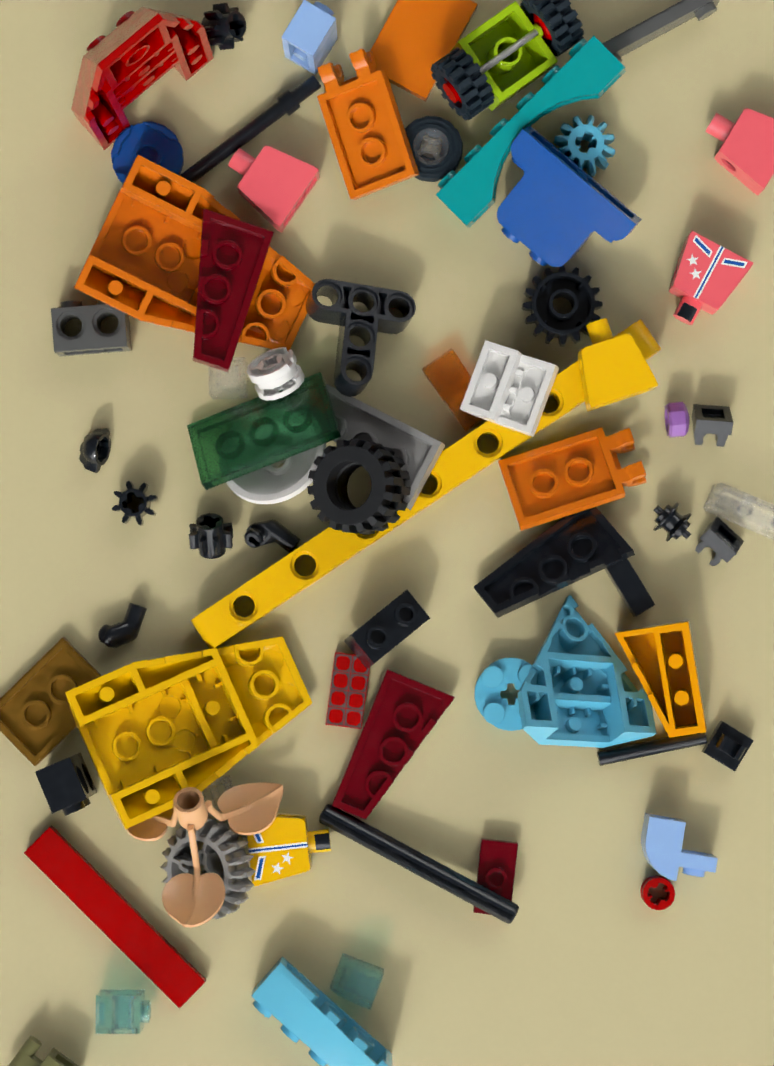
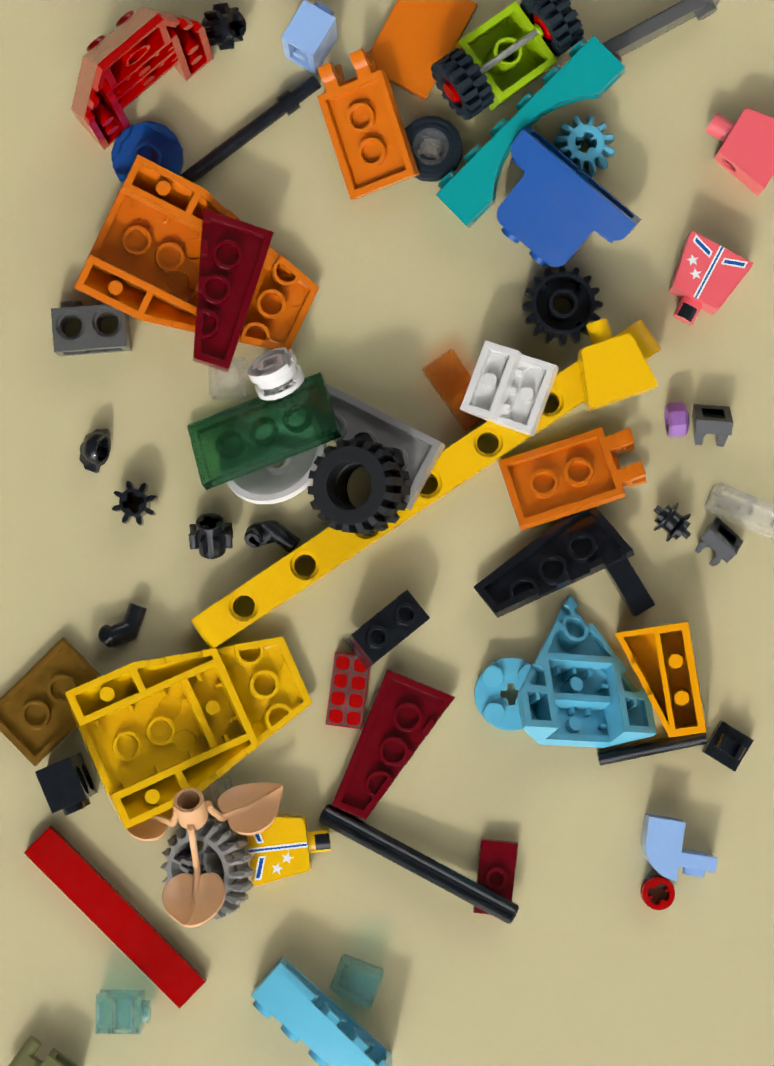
(274, 183): coral torso -> none
(358, 323): black beam -> none

